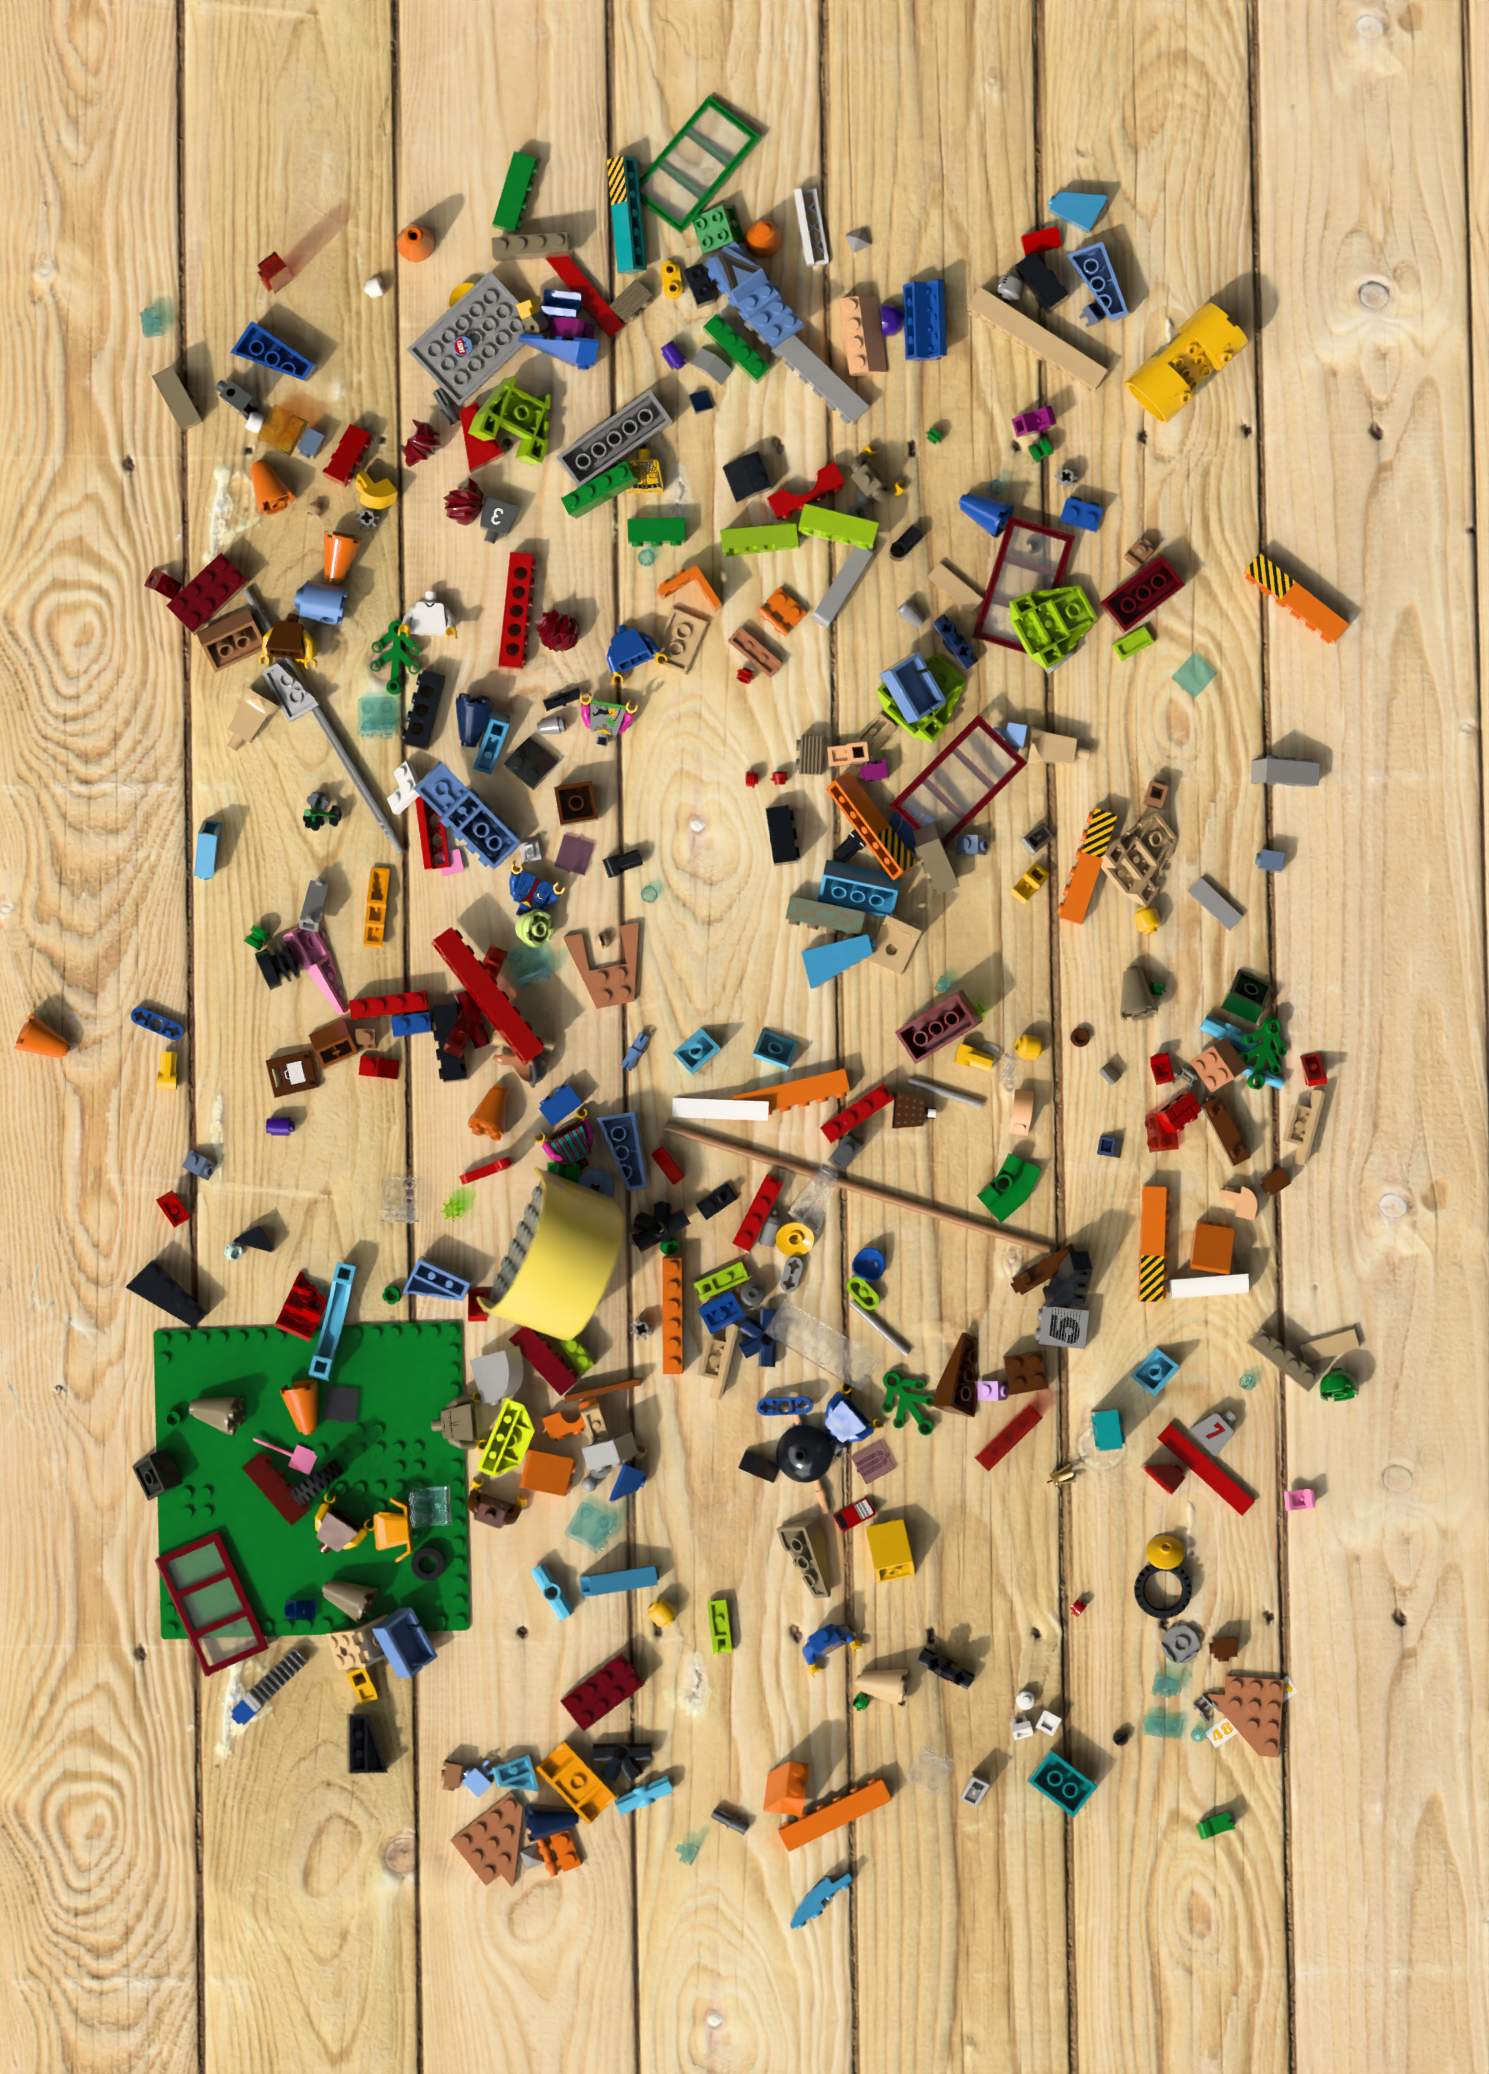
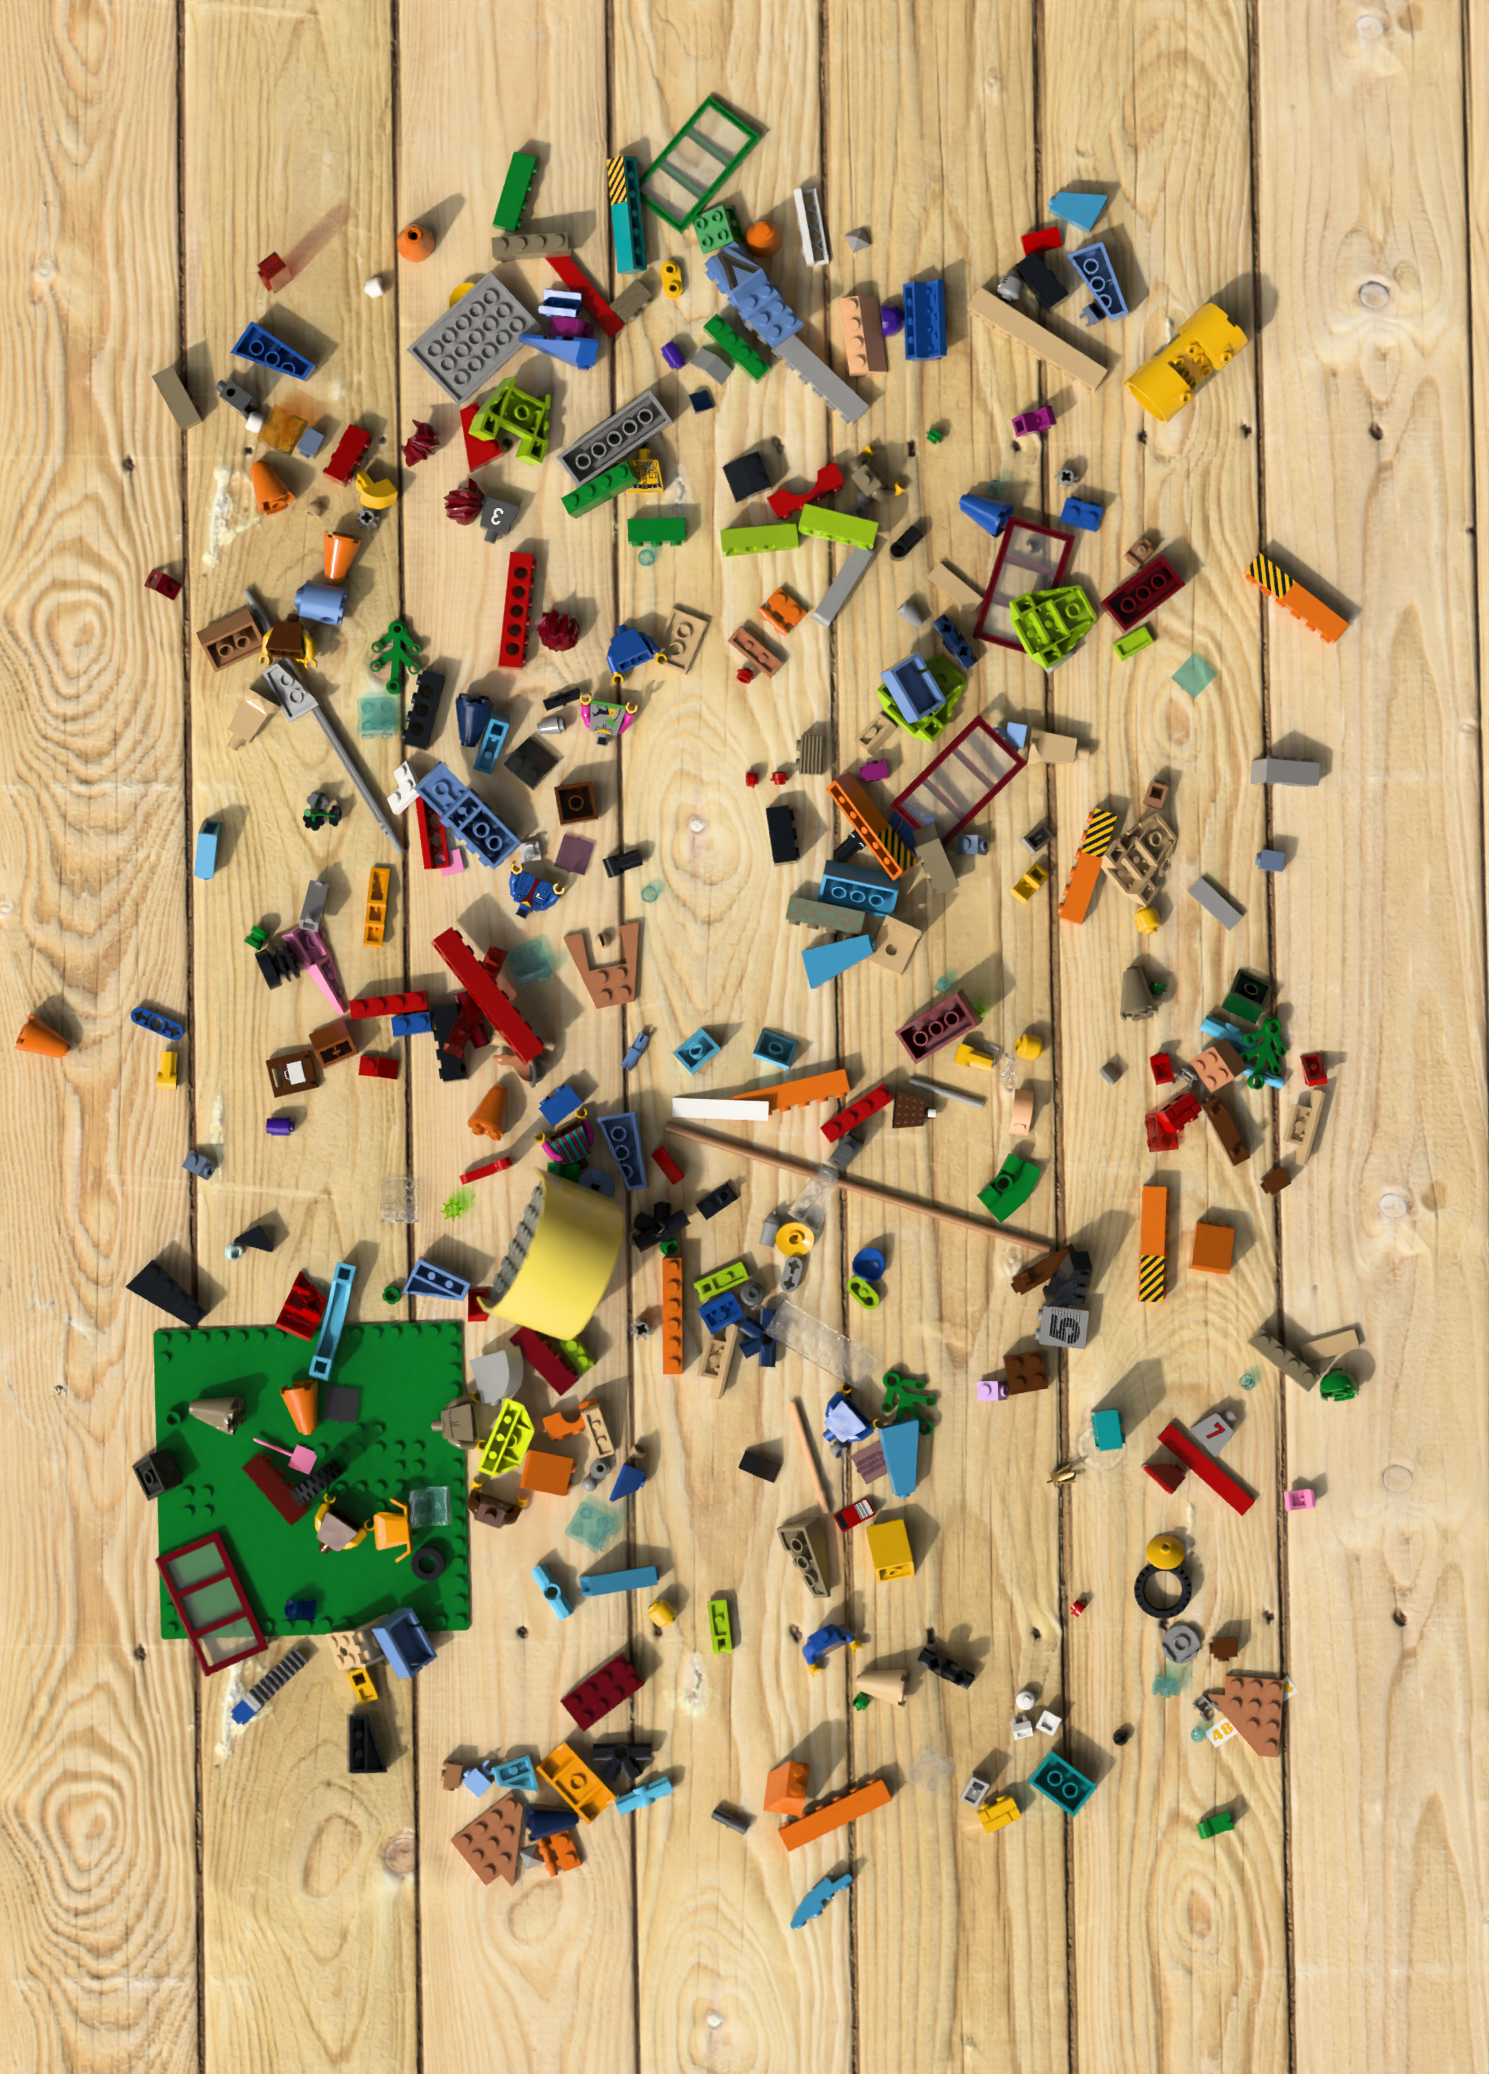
(151, 323): clear light blue brick -> none
(173, 1208): red slope -> none
(207, 593): dark red brick -> none
(351, 1598): dark tan cone -> none
(365, 1038): medium nougat brick -> none
(429, 619): torso -> none
(446, 406): dark grey axle -> none
(462, 346): tile -> none
(532, 316): leg -> none
(534, 928): yellowish green cone -> none
(602, 1390): dark orange tile -> none
(610, 1452): light grey brick -> none
(683, 578): orange bracket -> none
(687, 1853): clear light blue tile -> none
(699, 285): black brick -> none
(757, 1213): red arch -> none
(799, 1410): blue beam -> none
(816, 1450): black dish -> none
(848, 754): light nougat brick -> none
(880, 1328): light grey bar -> none
(899, 1449): none -> dark azure slope
(957, 1385): reddish brown wedge -> none
(998, 1814): none -> yellow brick
(1008, 1437): clear red brick -> none
(1041, 447): green wheel -> none
(1080, 1037): reddish brown tile -> none
(1110, 1146): dark blue slope -> none
(1155, 1372): medium azure slope -> none
(1162, 1727): clear light blue slope -> none
(1209, 1286): white brick -> none
(1246, 1202): light nougat brick -> none

